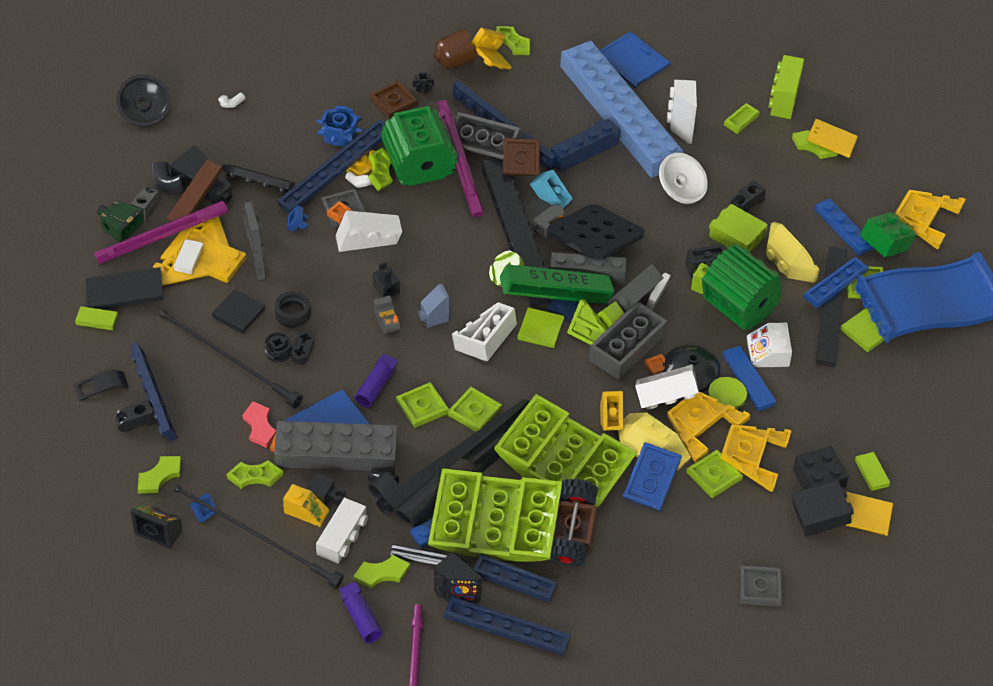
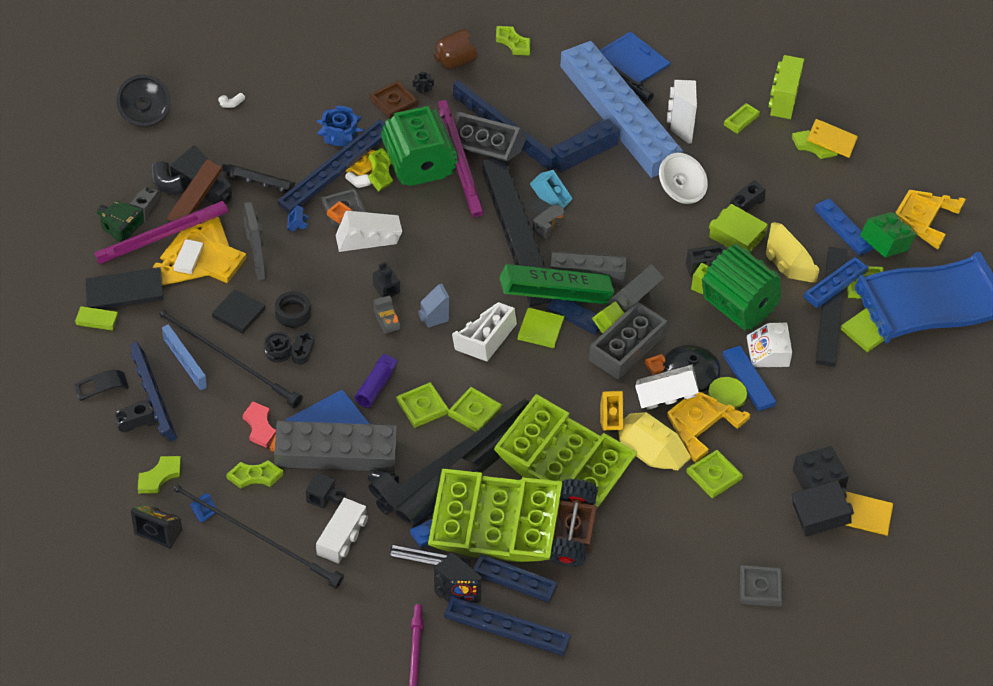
(184, 357): none -> medium blue tile
(304, 505): yellow slope -> none
(361, 613): dark purple piece -> none
(389, 570): lime tile -> none
(487, 44): yellow bracket -> none
(501, 260): tile -> none
(520, 157): reddish brown tile -> none
(586, 324): lime wing -> none
(597, 244): black piece -> none
(637, 87): none -> black pin
(652, 476): blue tile -> none
(657, 292): white tile -> none
(745, 449): yellow wing -> none
(872, 471): lime tile -> none

